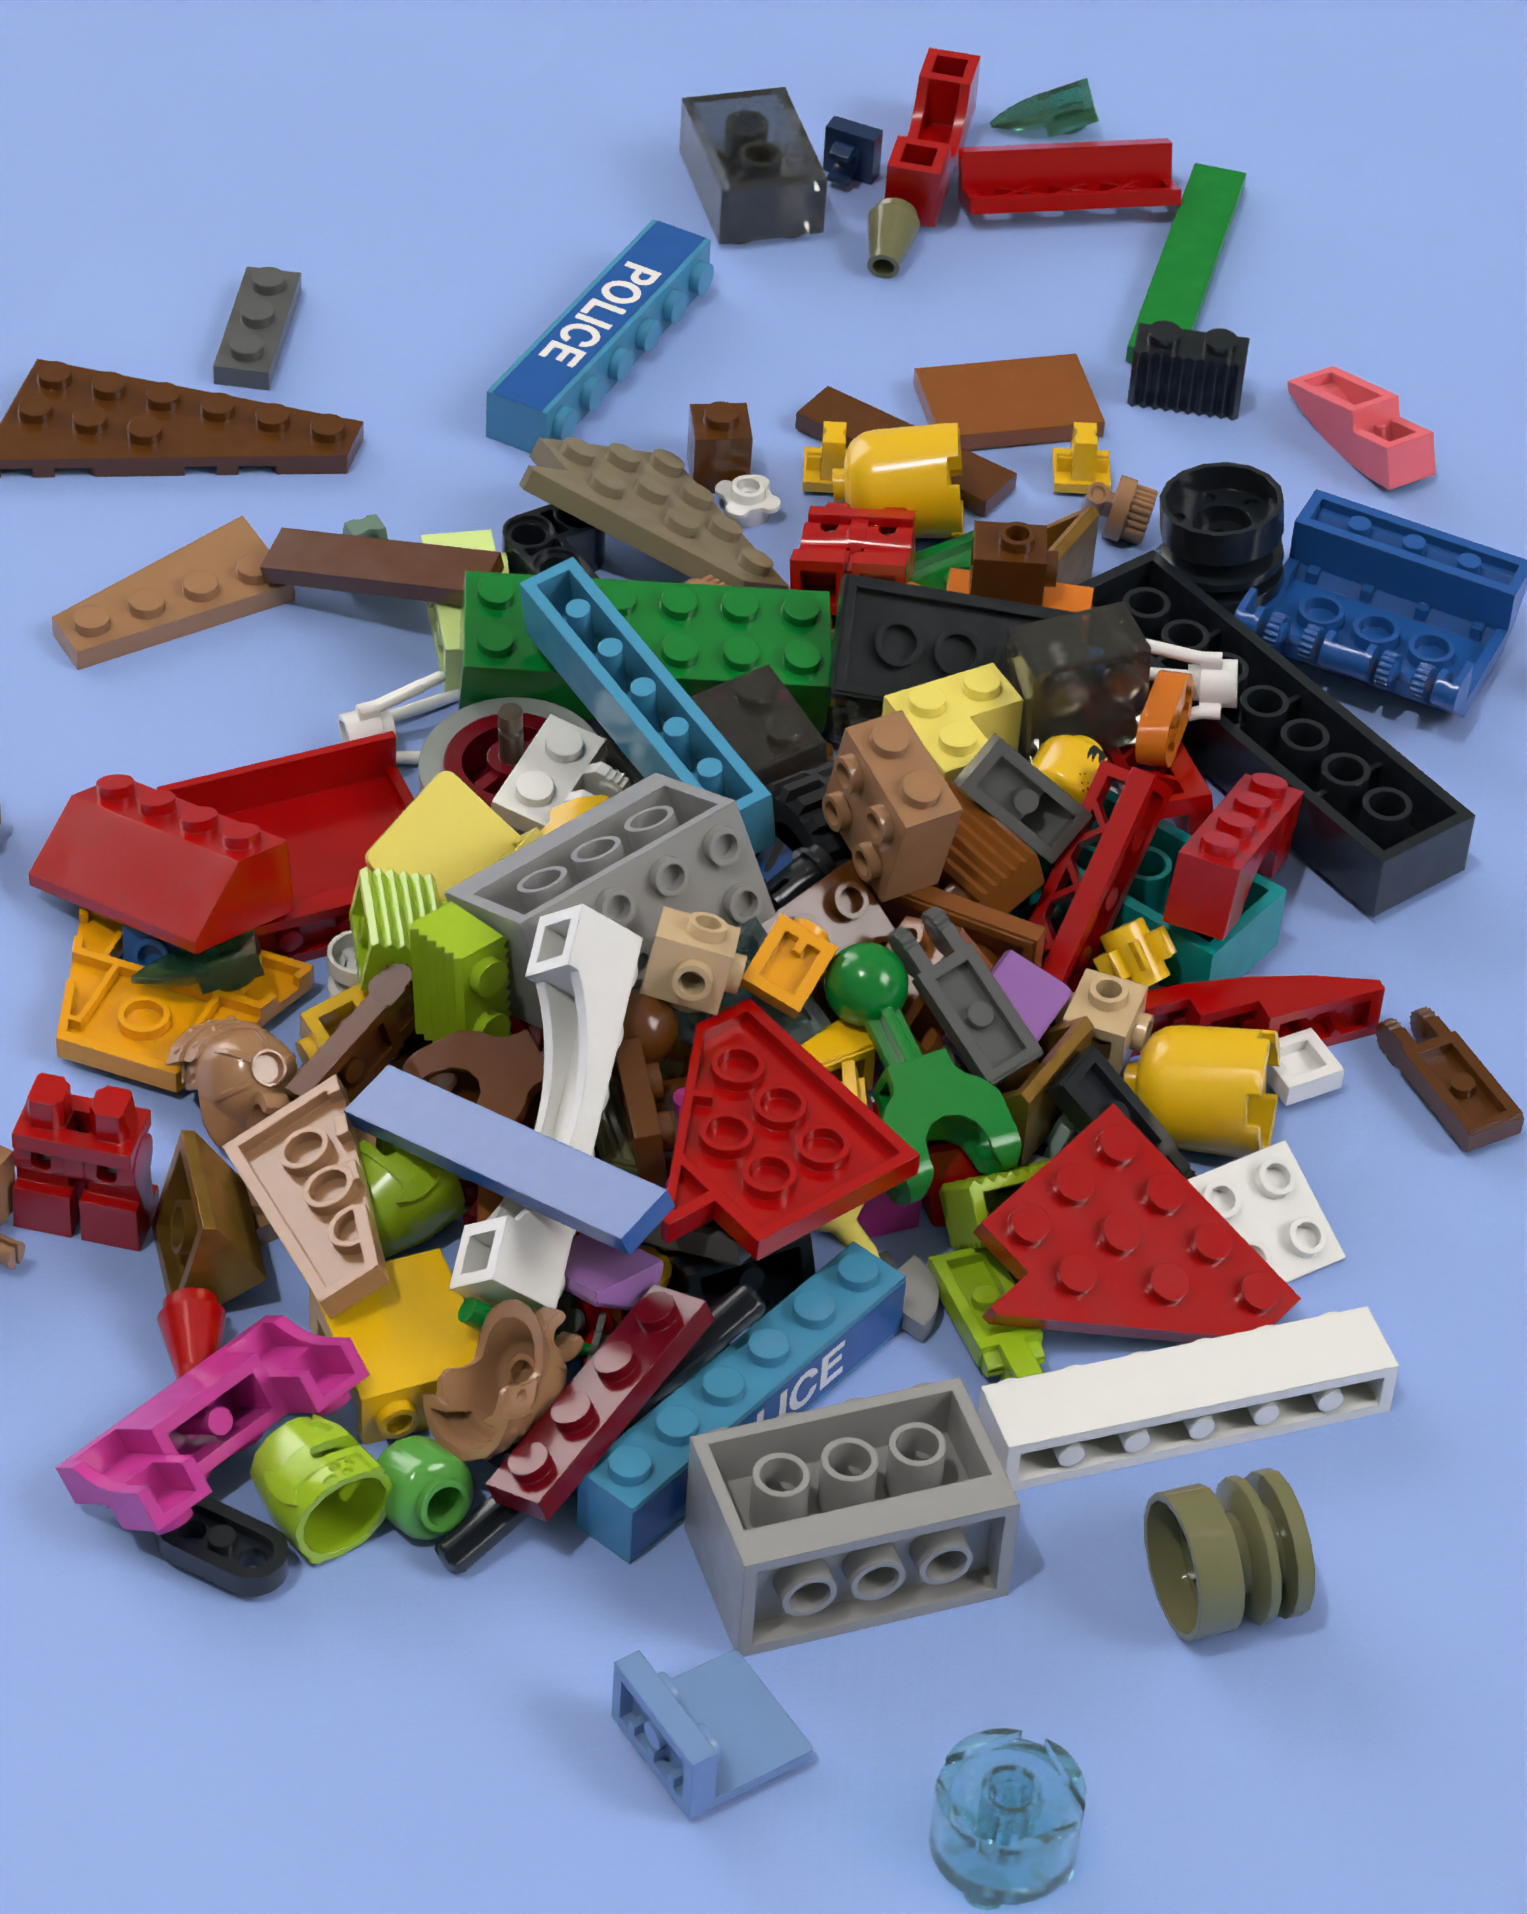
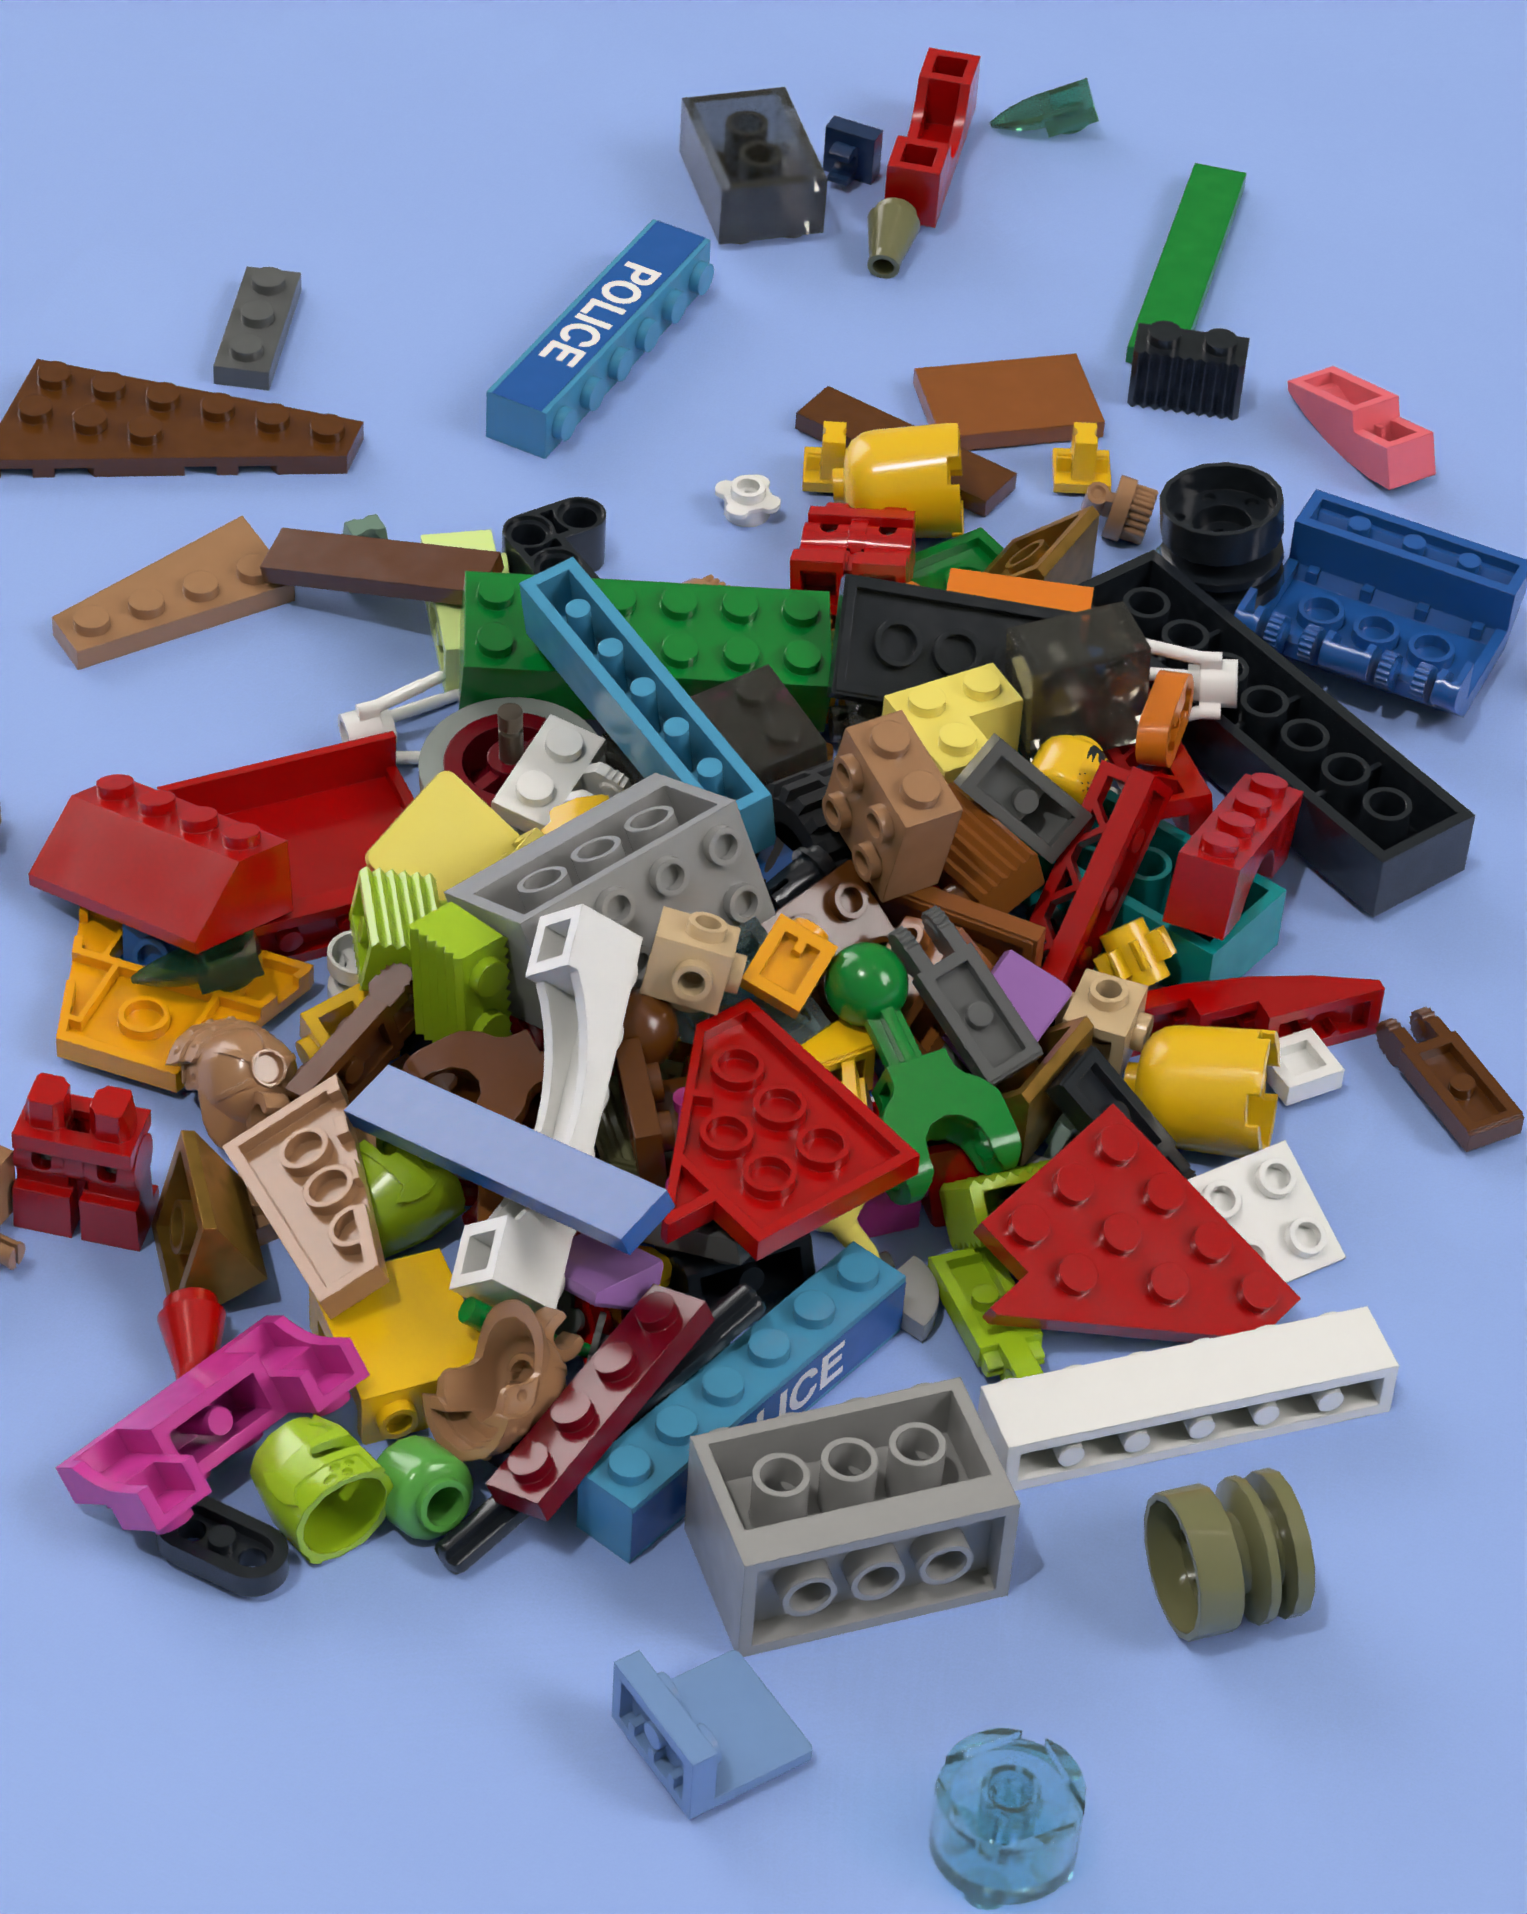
(648, 505): dark tan wing -> none
(718, 442): reddish brown brick -> none
(1011, 562): reddish brown brick -> none
(1067, 176): red fence -> none

